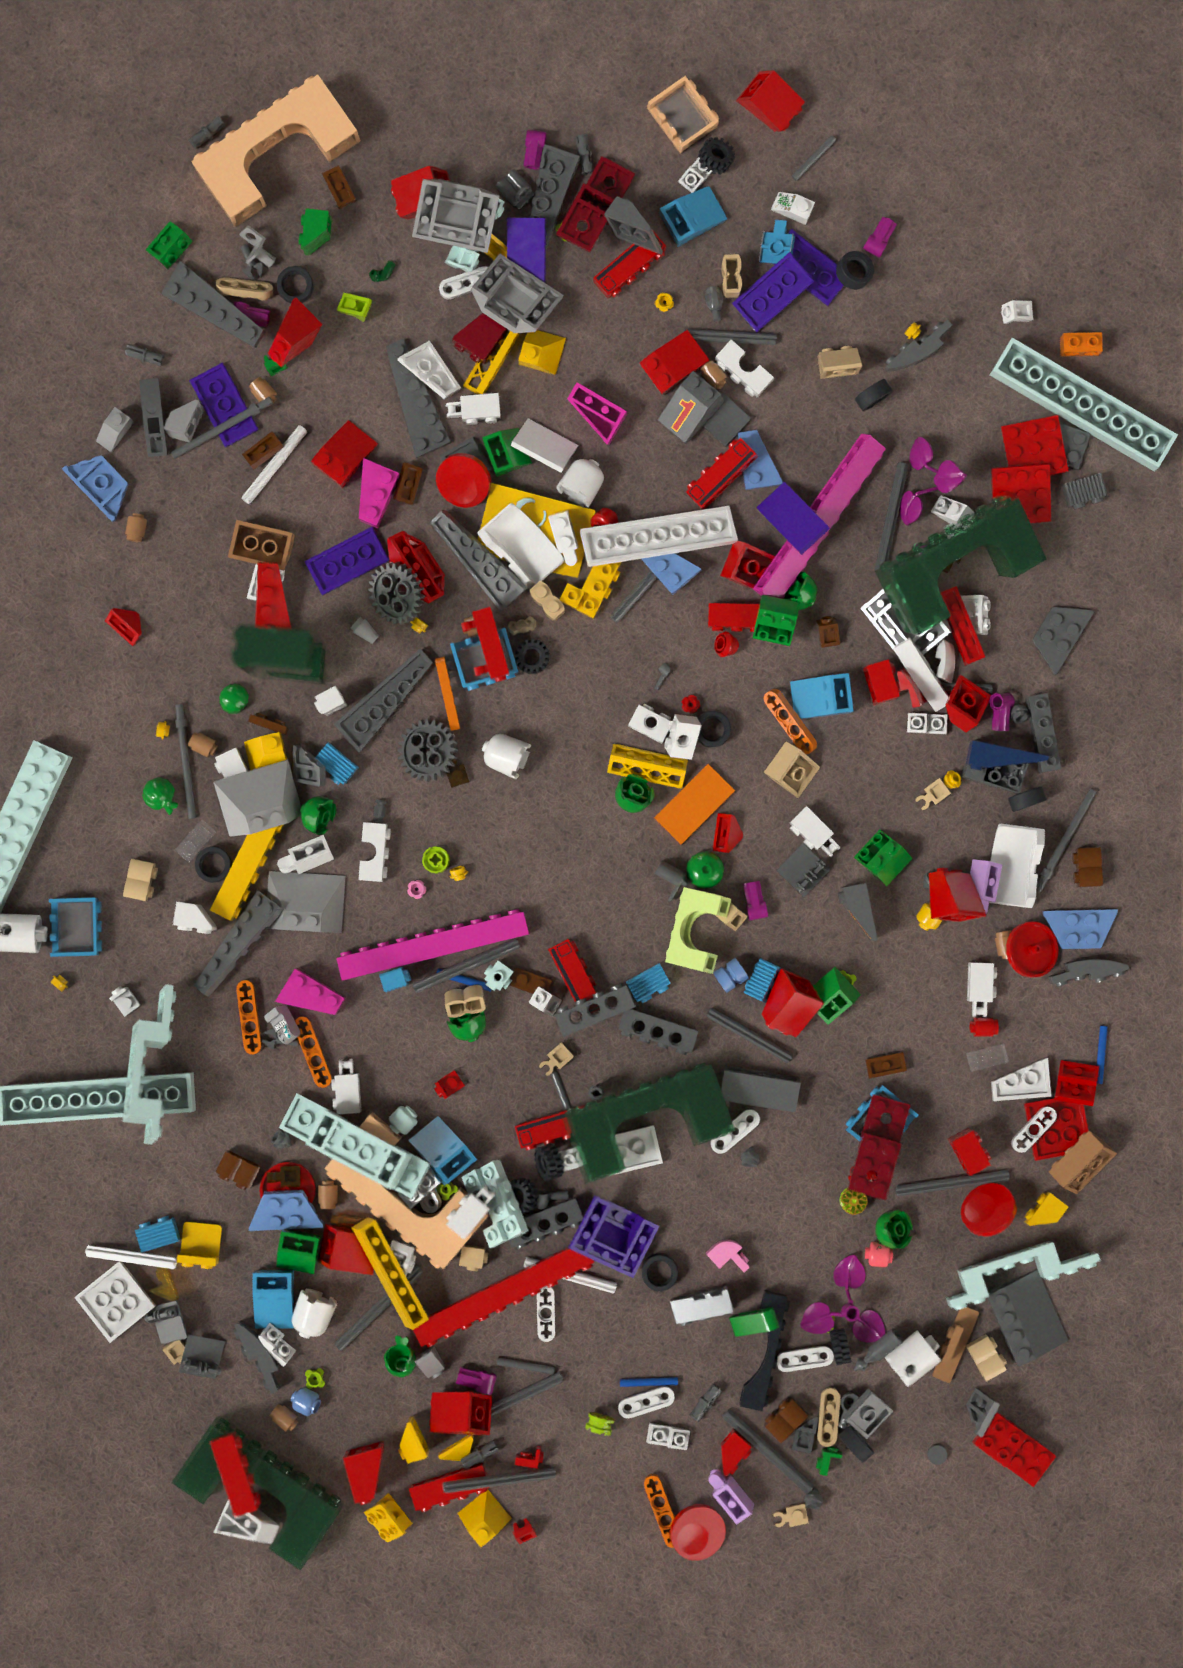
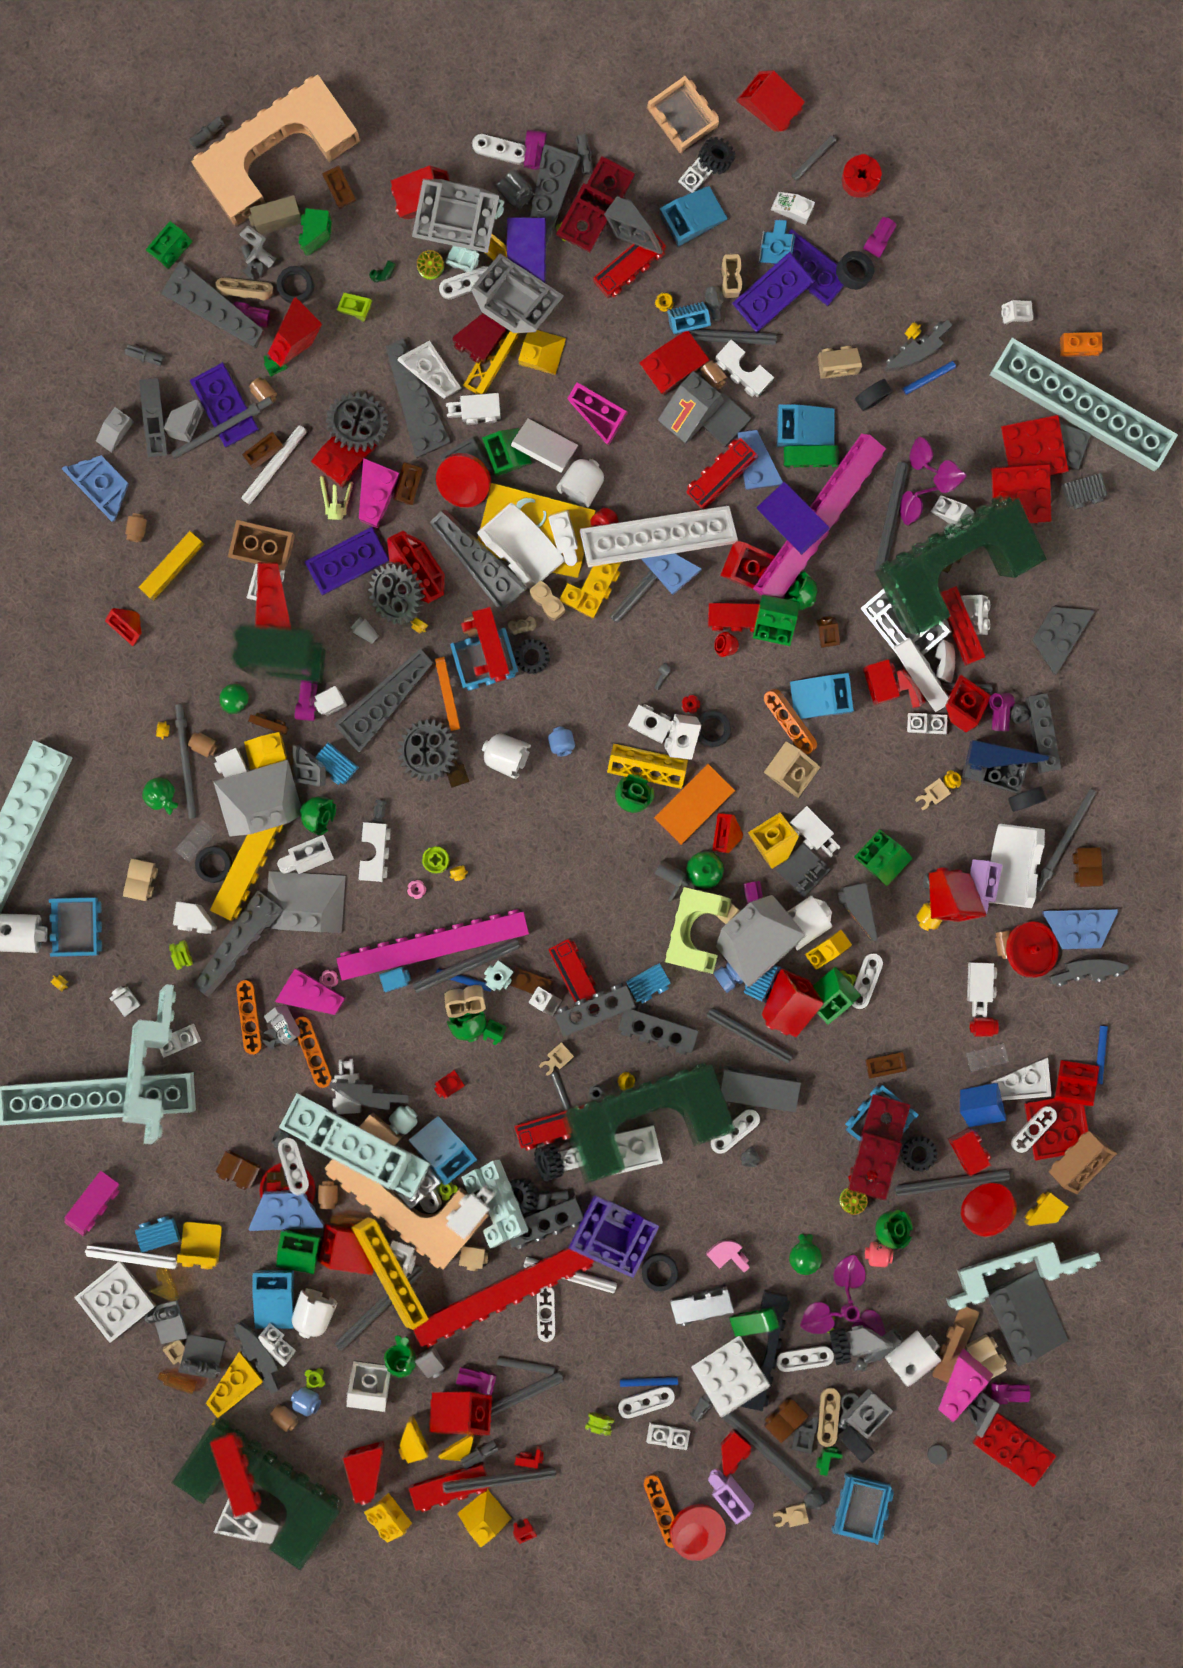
(92, 1203): none -> dark pink wedge
(171, 565): none -> yellow fence
(178, 1382): none -> clear orange cylinder
(180, 954): none -> lime wheel
(180, 1040): none -> white slope
(234, 1385): none -> yellow wing
(275, 215): none -> dark tan brick
(291, 1158): none -> white plate
(305, 706): none -> magenta piece
(329, 974): none -> bright pink plate
(335, 511): none -> yellowish green plant
(366, 1095): none -> dark grey slope
(368, 1386): none -> white slope
(373, 426): none -> dark grey gear
(430, 265): none -> wheel
(491, 145): none -> white plate
(494, 1031): none -> green tile
(561, 741): none -> medium blue head
(626, 1081): none -> yellow plate
(689, 318): none -> dark azure brick
(730, 1376): none -> white plate
(758, 938): none -> light grey slope
(774, 839): none -> yellow slope
(804, 426): none -> dark azure slope
(805, 1256): none -> green hat
(811, 455): none -> green beam
(812, 917): none -> white cylinder
(828, 949): none -> yellow slope
(862, 1508): none -> window
(865, 166): none -> red brick
(865, 1341): none -> light grey slope
(872, 974): none -> white plate
(929, 377): none -> blue bar
(930, 1157): none -> black tyre
(964, 1385): none -> dark pink wedge
(982, 1105): none -> blue slope
(1006, 1393): none -> magenta piece

